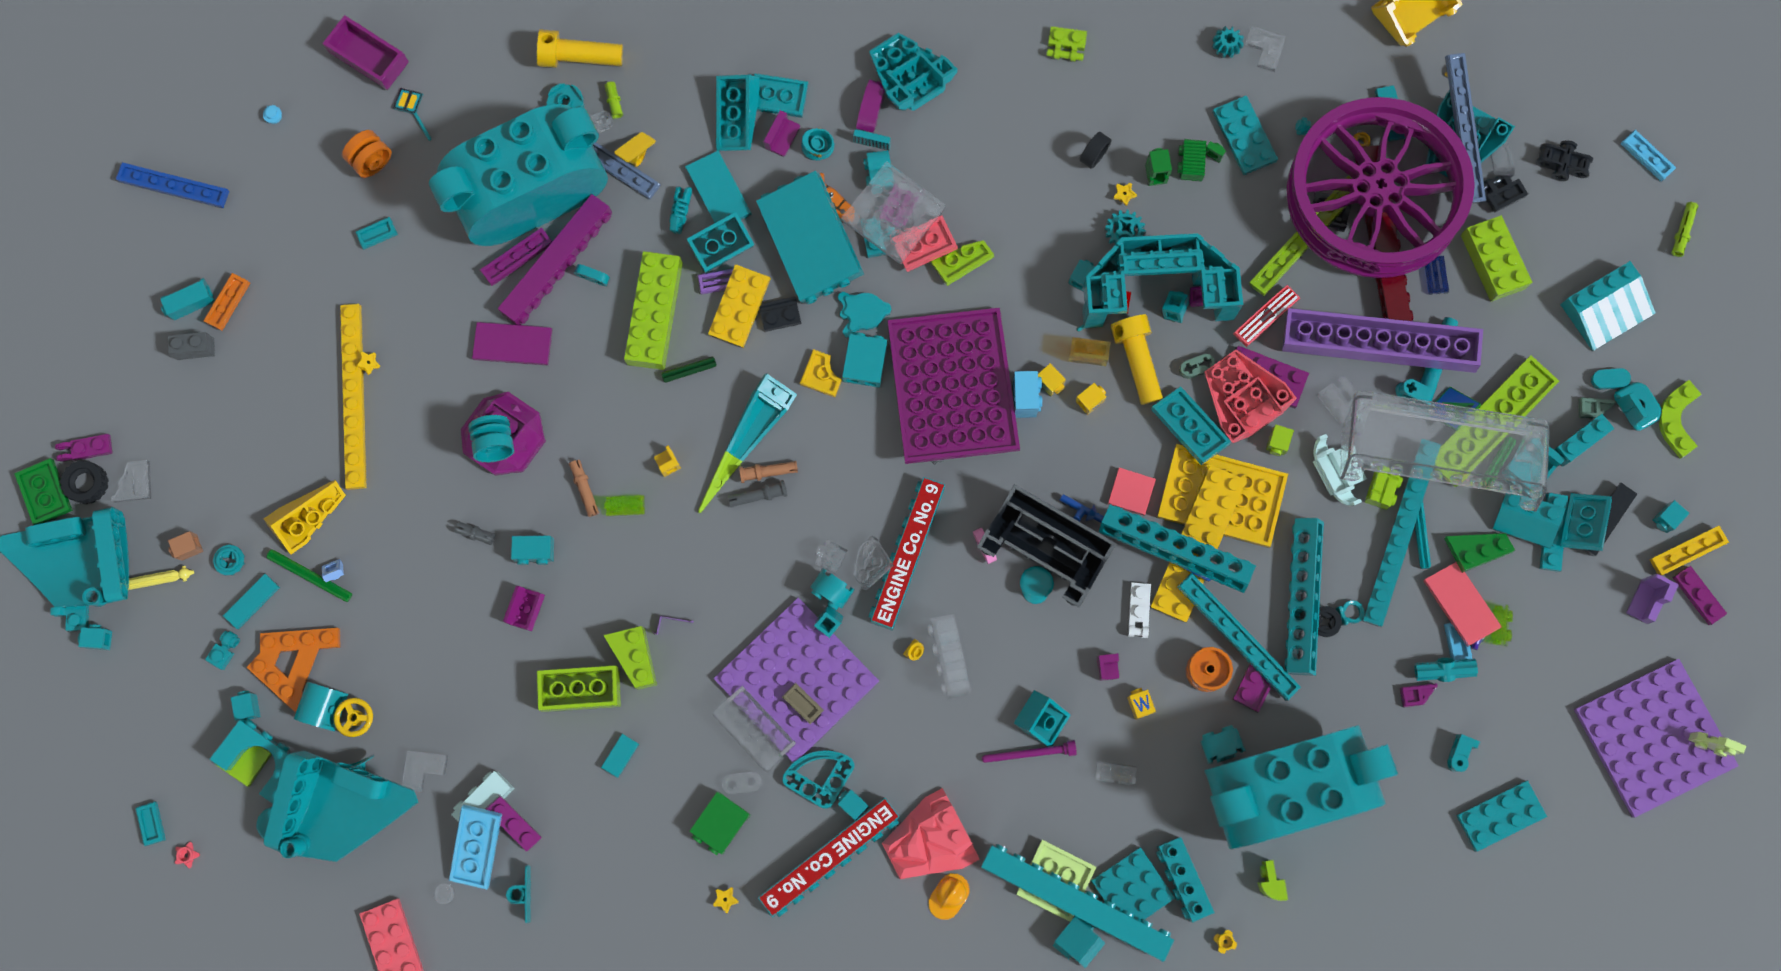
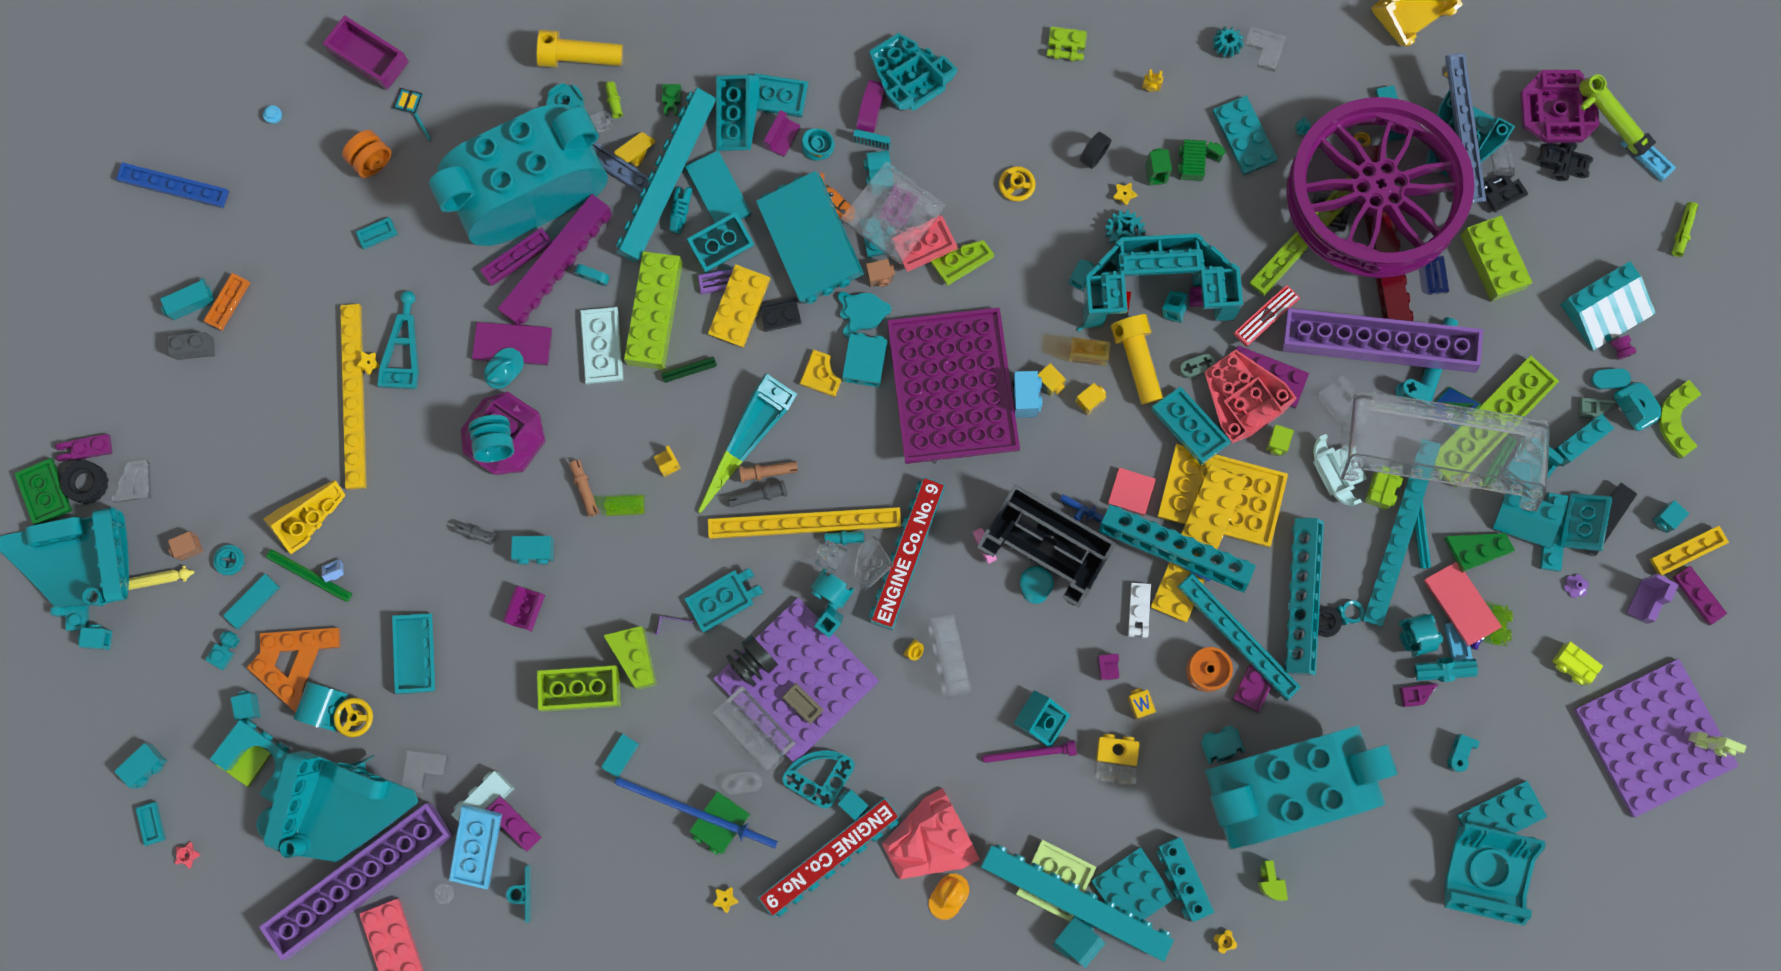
(141, 766): none -> teal brick
(356, 881): none -> medium lavender brick
(397, 377): none -> teal plate
(413, 654): none -> teal slope
(503, 368): none -> teal piece
(601, 345): none -> light aqua tile
(665, 176): none -> teal brick
(671, 96): none -> green plate
(722, 599): none -> teal tile
(742, 831): none -> blue piece
(751, 661): none -> pearl dark grey wheel
(804, 523): none -> yellow plate
(845, 537): none -> teal pin
(880, 273): none -> nougat brick
(1017, 177): none -> yellow piece
(1129, 750): none -> yellow brick
(1152, 81): none -> yellow plate
(1420, 634): none -> teal brick
(1491, 873): none -> teal panel
(1561, 91): none -> magenta piece
(1572, 586): none -> medium lavender plant
(1577, 664): none -> neon yellow brick
(1600, 95): none -> lime piece
(1623, 347): none -> magenta wheel

